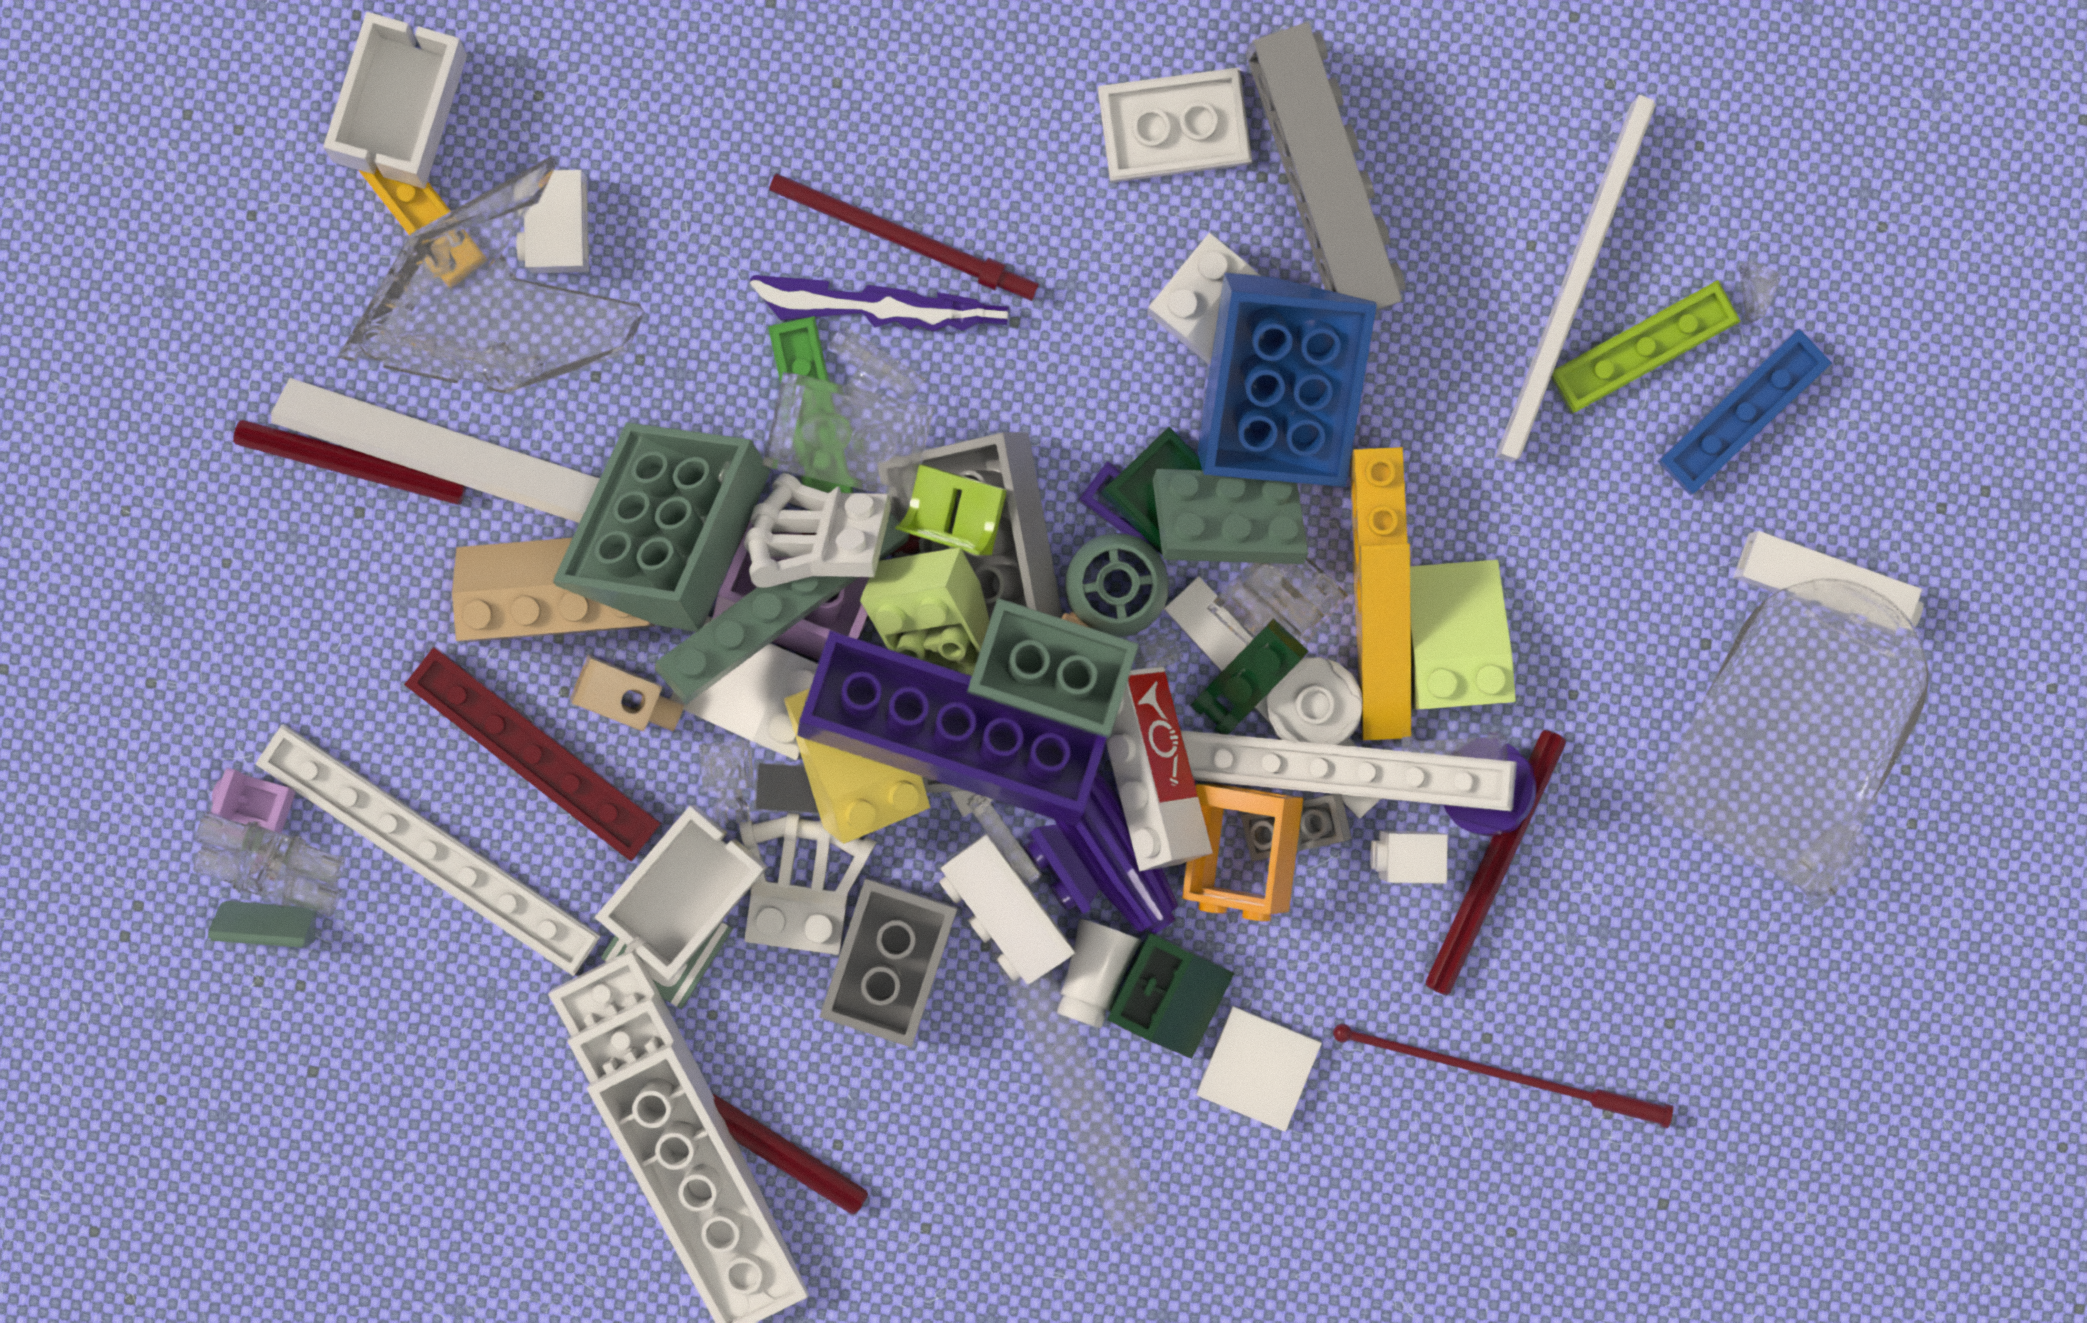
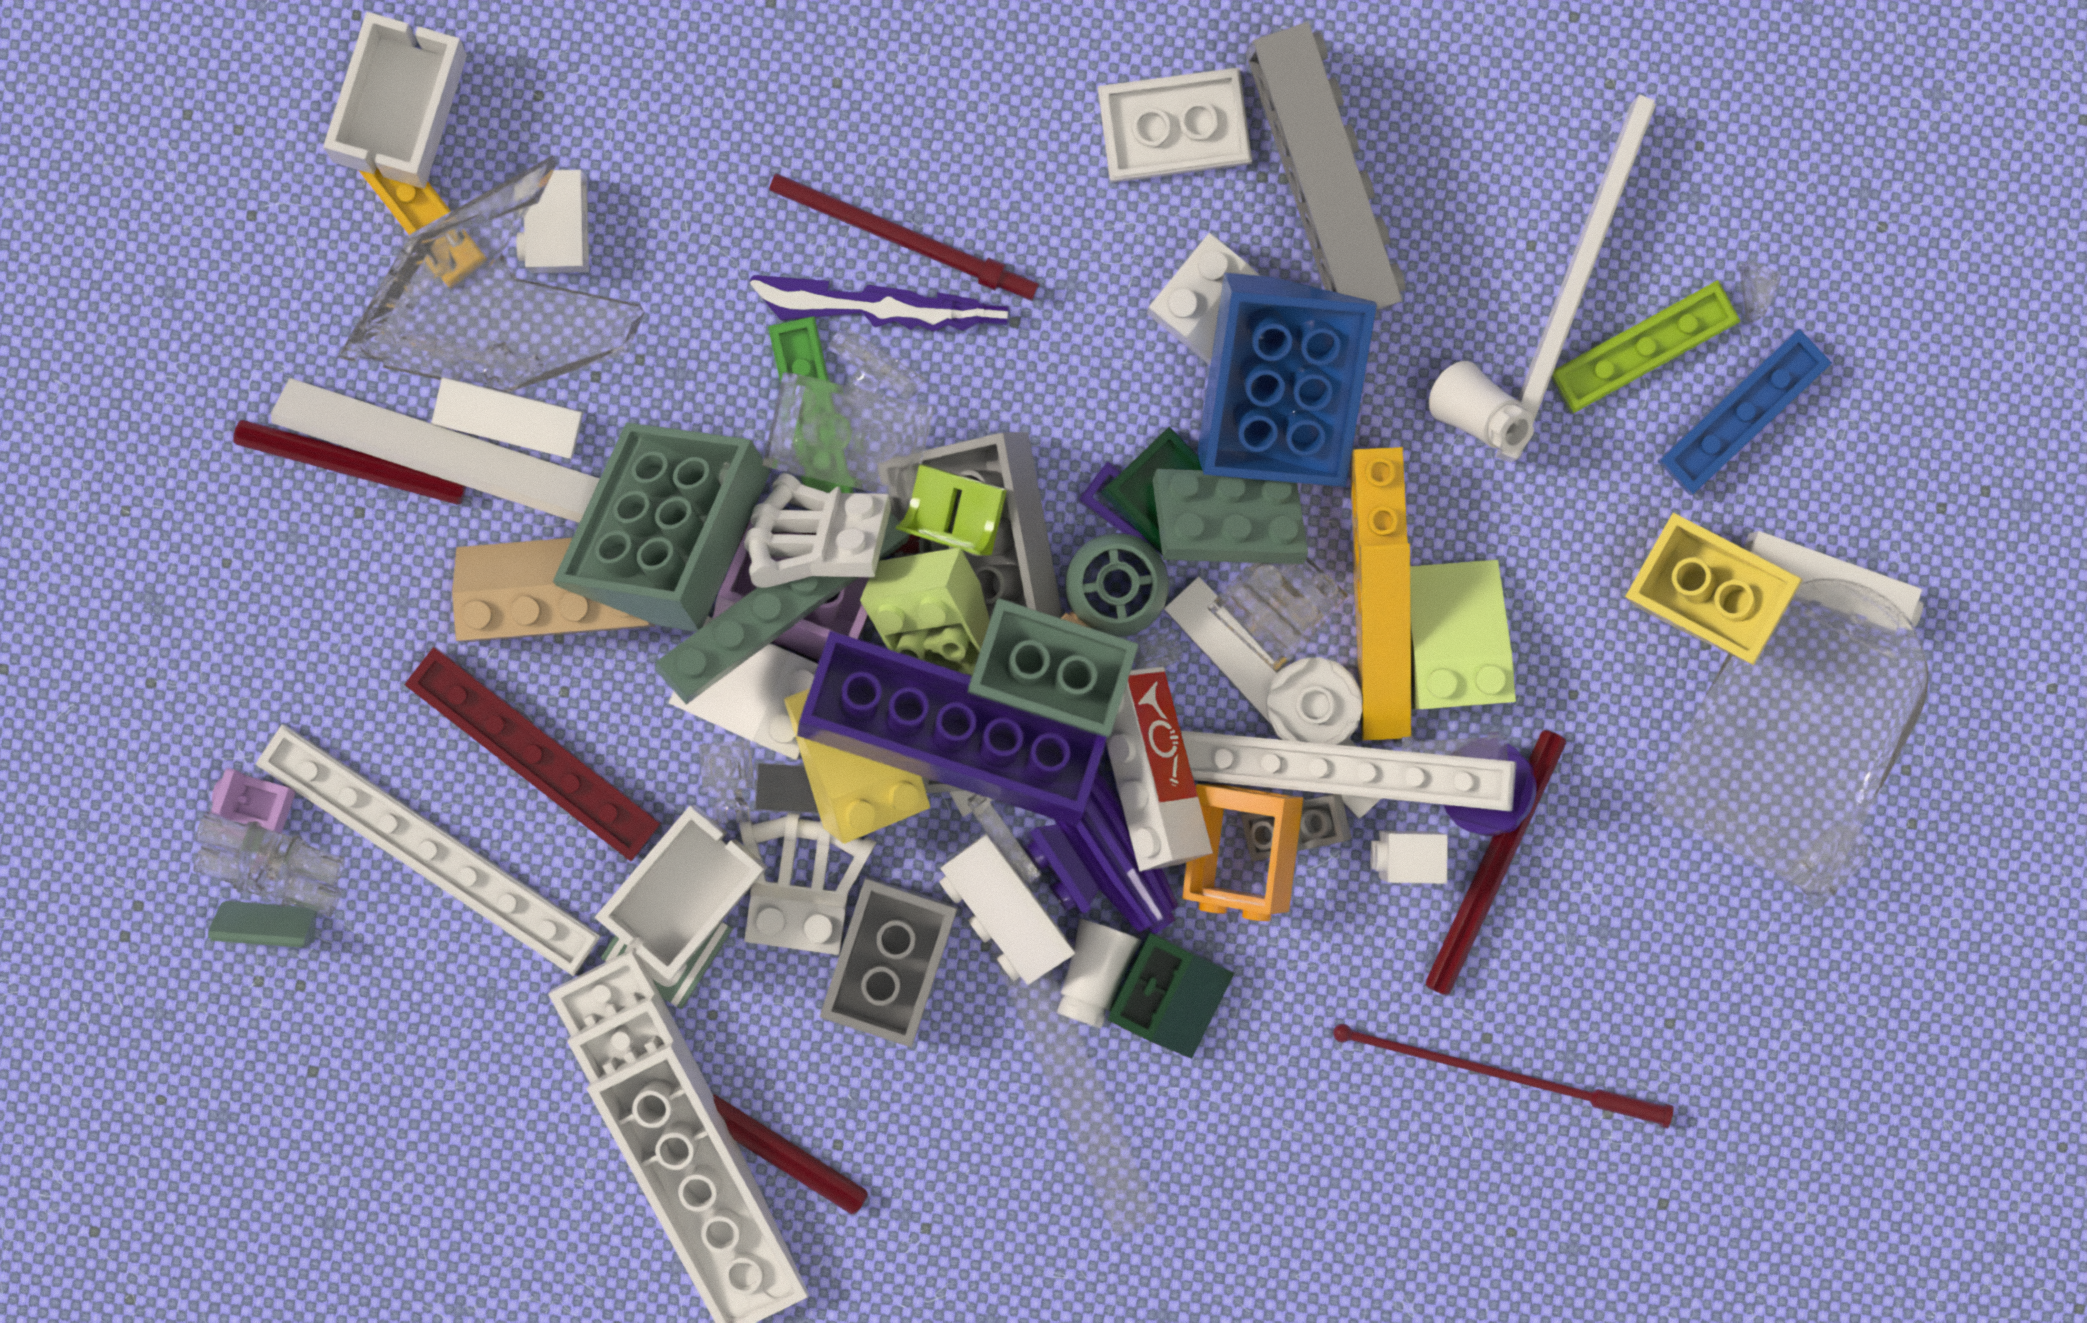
(507, 417): none -> white tile
(602, 689): tan torso -> none
(1250, 676): dark green plate -> none
(1258, 1068): white tile -> none
(1479, 407): none -> white plant
(1713, 589): none -> light yellow slope

